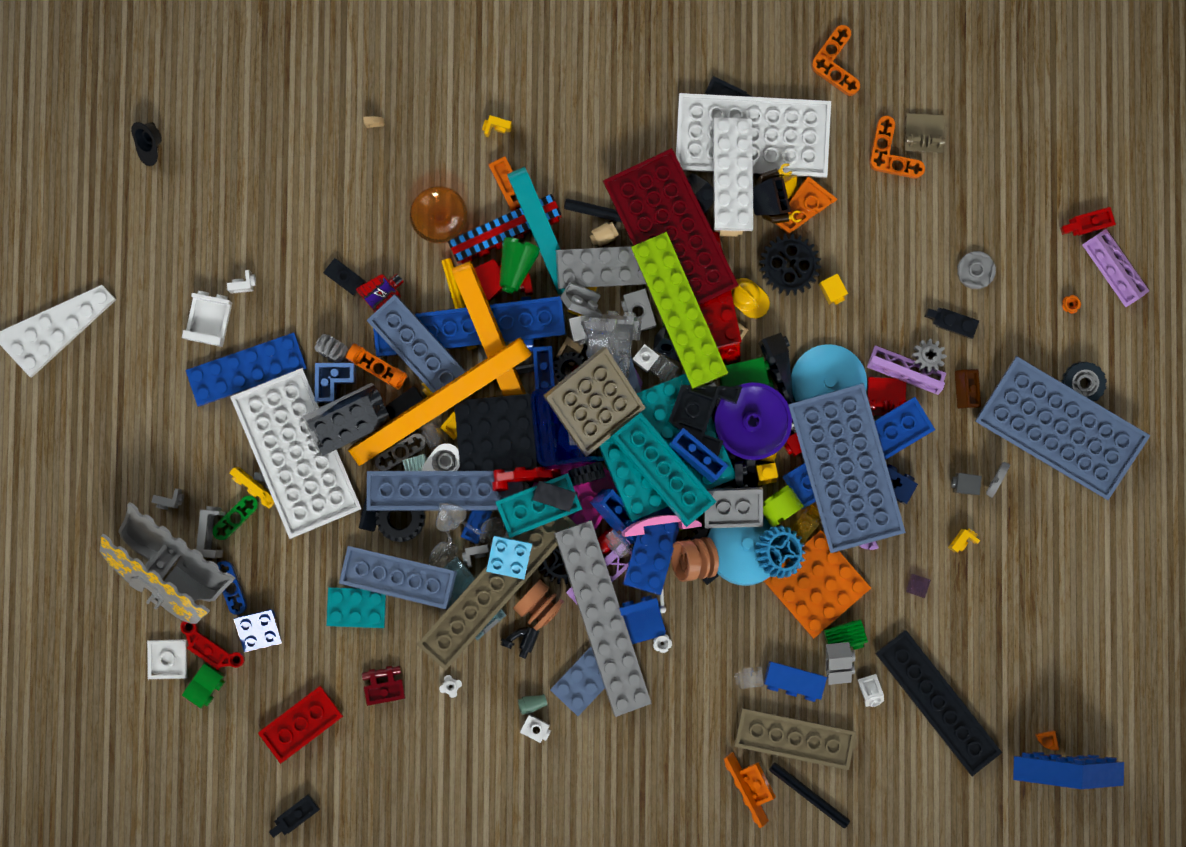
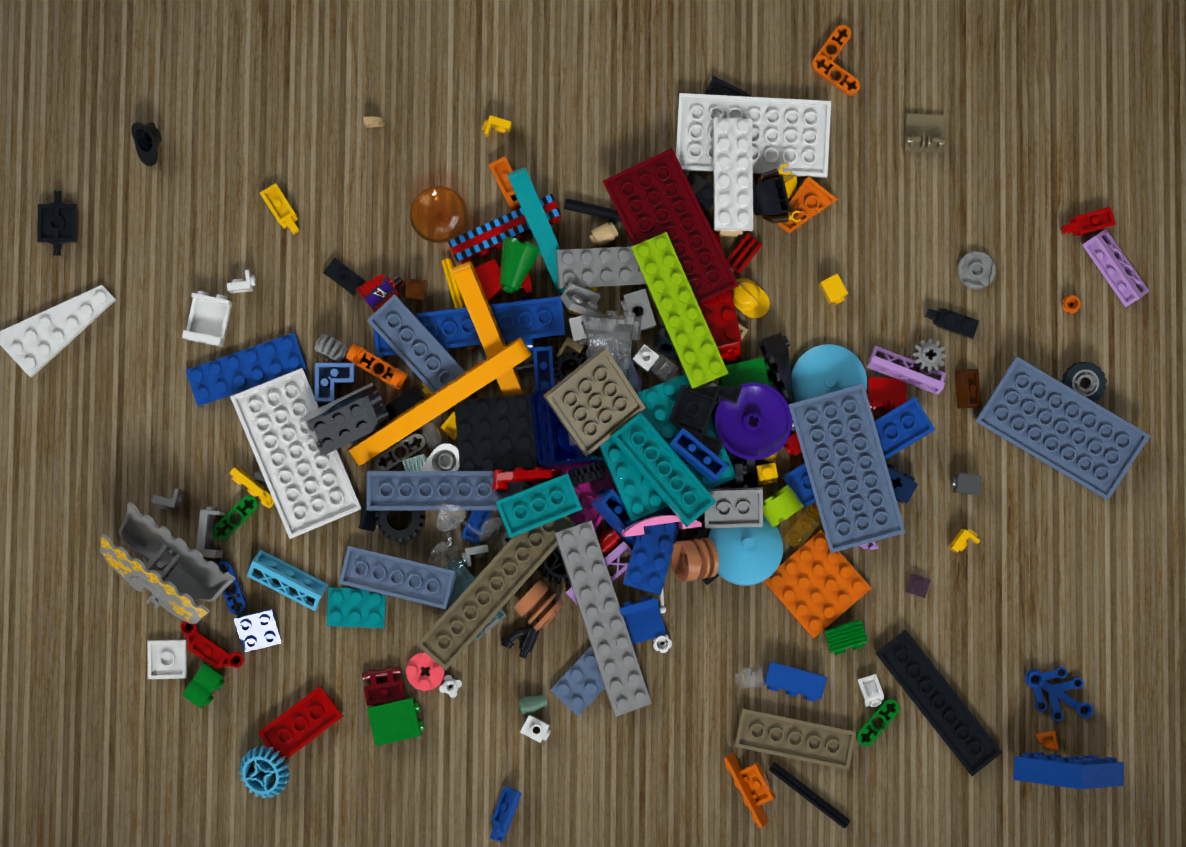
(57, 223): none -> black plate
(262, 782): none -> medium azure gear
(280, 207): none -> yellow hinge
(288, 577): none -> medium azure fence
(295, 816): black hinge -> none
(395, 721): none -> green panel
(414, 672): none -> coral plate
(416, 290): none -> reddish brown brick
(504, 813): none -> blue hinge
(509, 557): medium azure hinge -> none
(554, 496): black slope -> none
(617, 543): clear brick -> none
(753, 241): none -> red tile
(776, 275): black gear -> none
(788, 545): dark azure gear -> none
(839, 663): light grey piece -> none
(871, 736): none -> green beam
(888, 159): orange beam -> none
(995, 483): light grey tile -> none
(1055, 692): none -> blue plant

